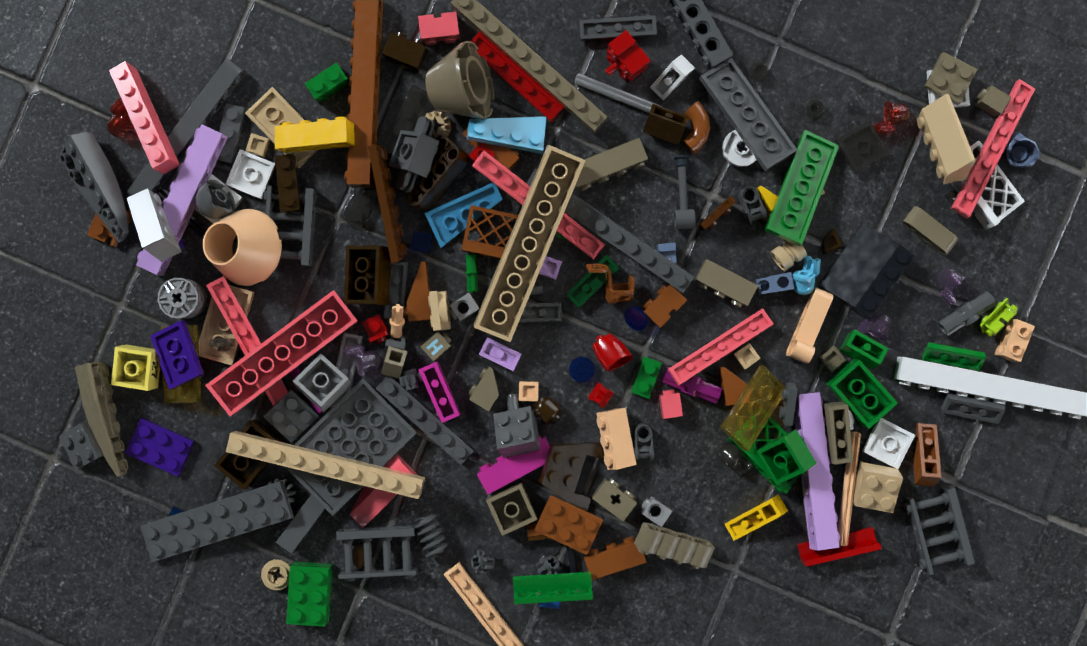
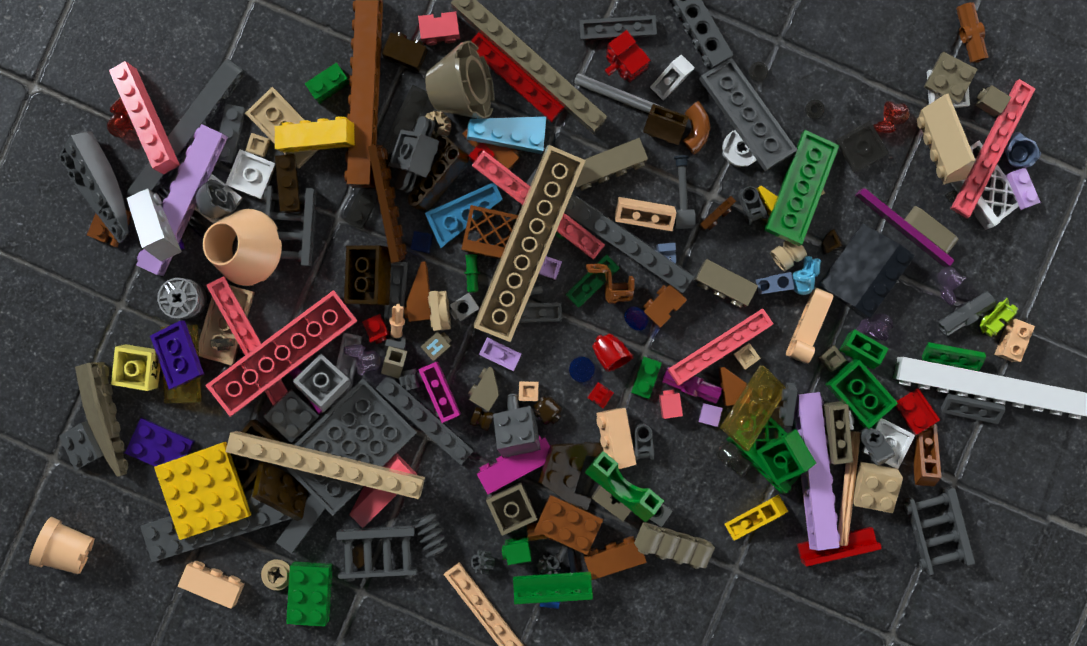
(61, 547): none -> light nougat piece
(202, 491): none -> yellow plate
(211, 584): none -> light nougat brick
(280, 491): none -> dark brown plate
(481, 418): none -> dark brown wheel
(516, 550): none -> green brick
(639, 500): none -> green arch
(645, 214): none -> light nougat brick
(710, 414): none -> lavender tile
(878, 448): none -> dark grey piece
(904, 227): none -> magenta tile
(917, 411): none -> red plate
(972, 32): none -> dark orange piece
(1023, 188): none -> lavender plate

